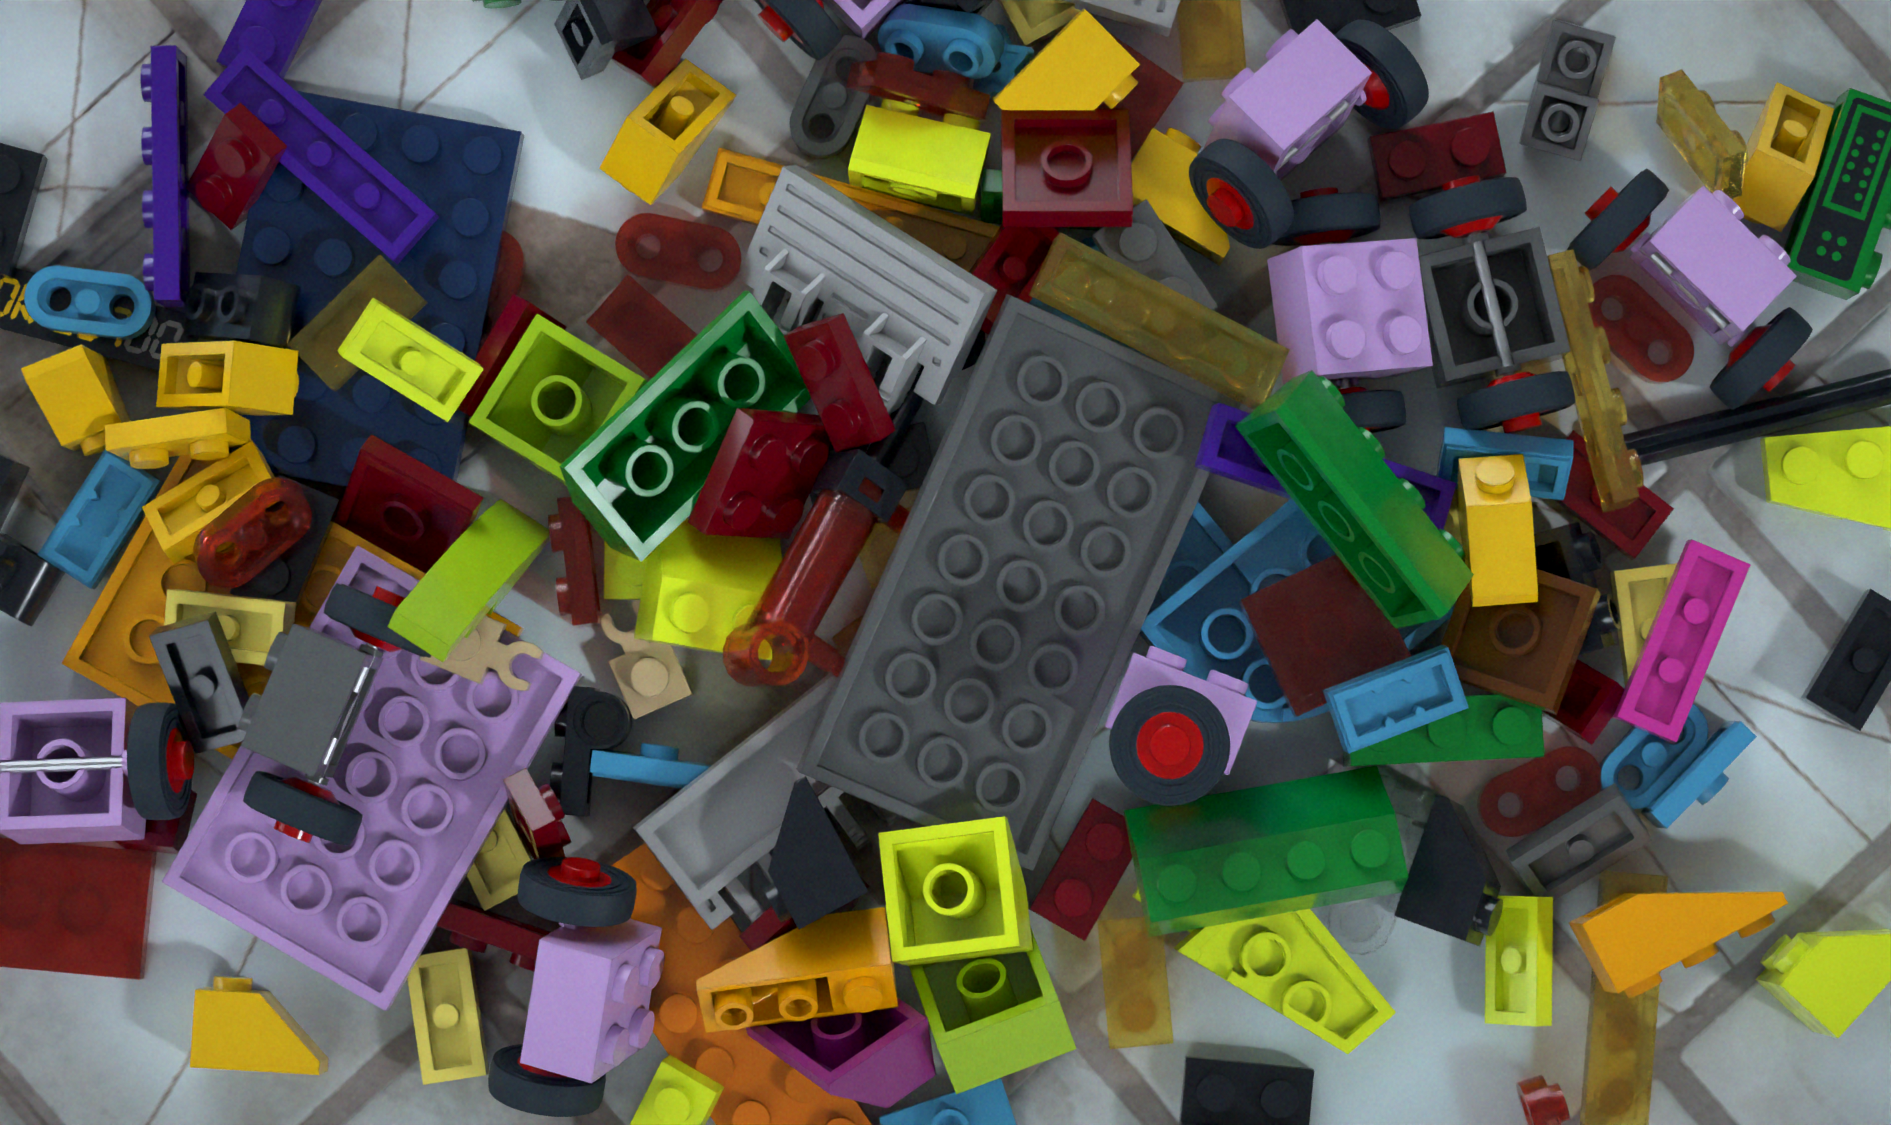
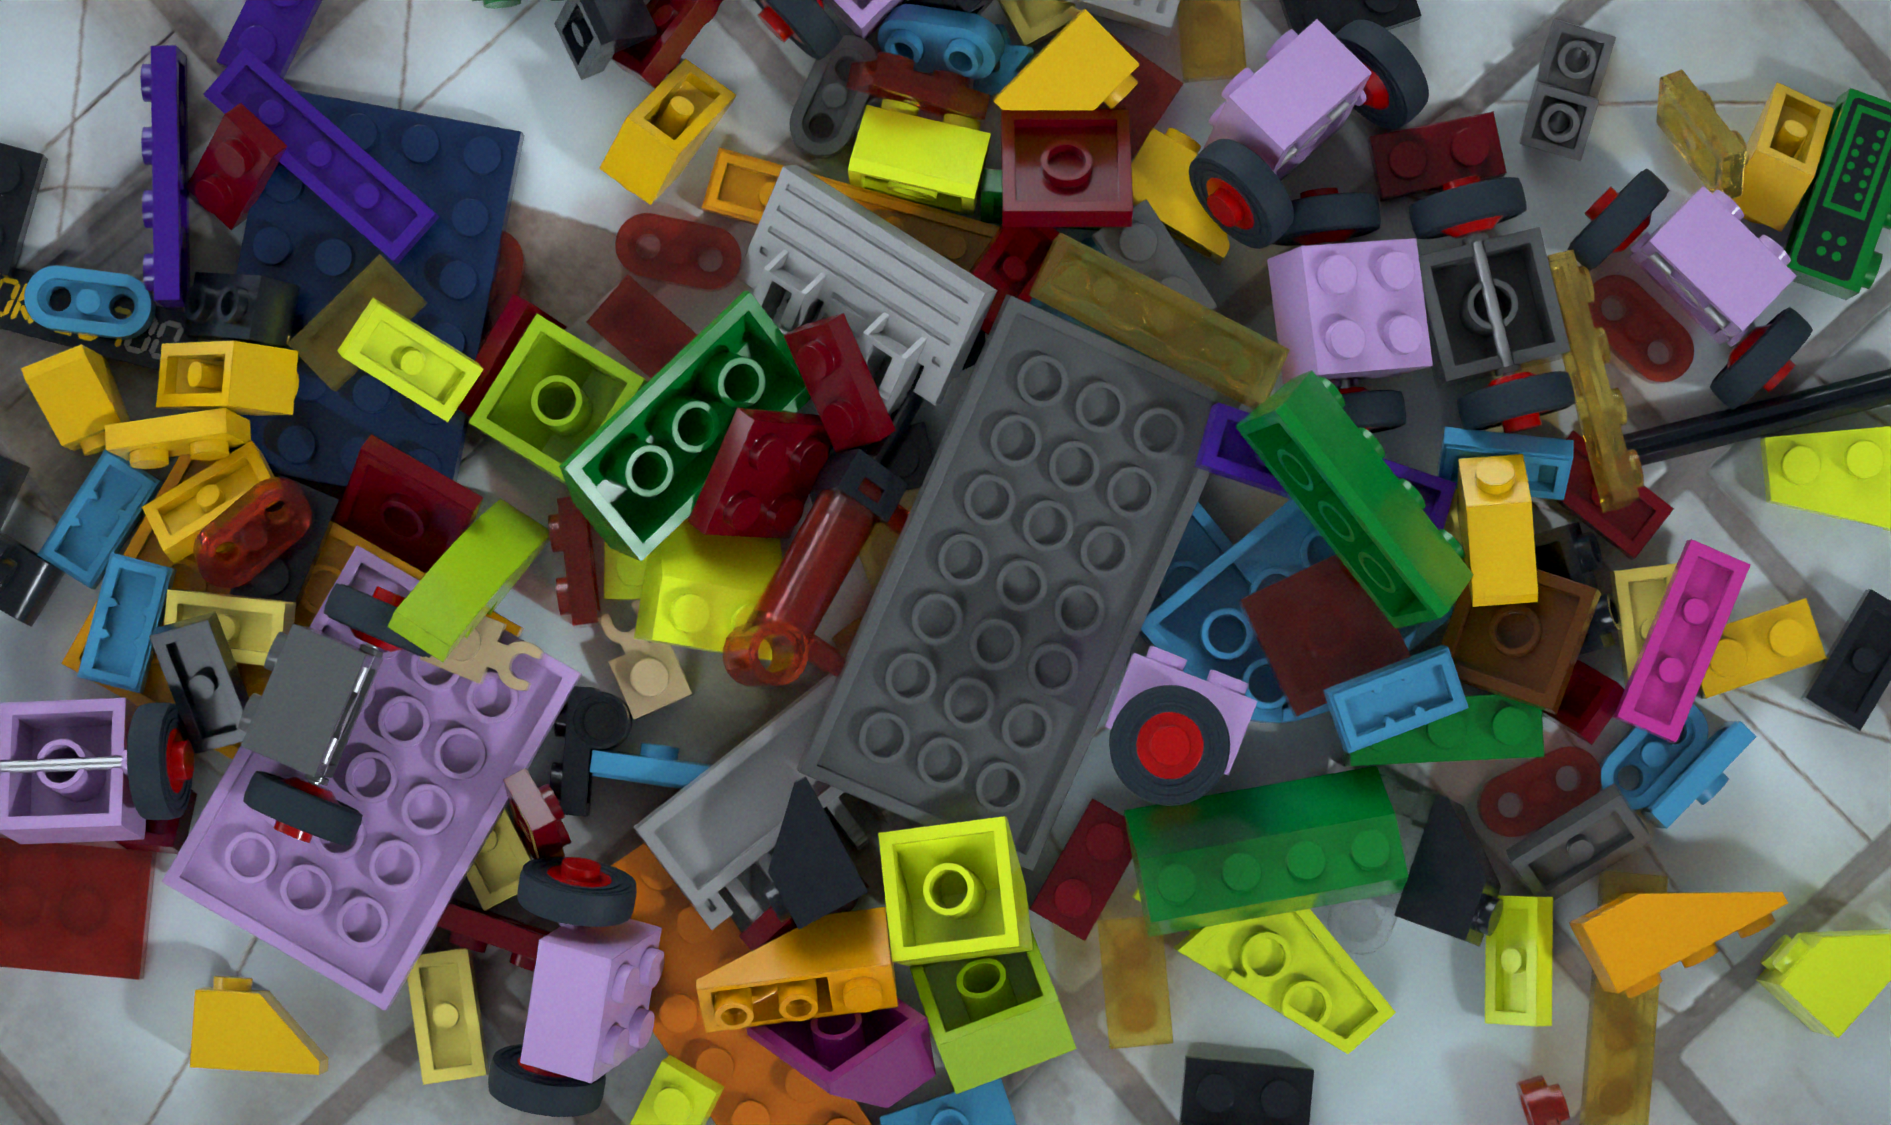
(124, 618): none -> dark azure plate
(1763, 648): none -> yellow plate

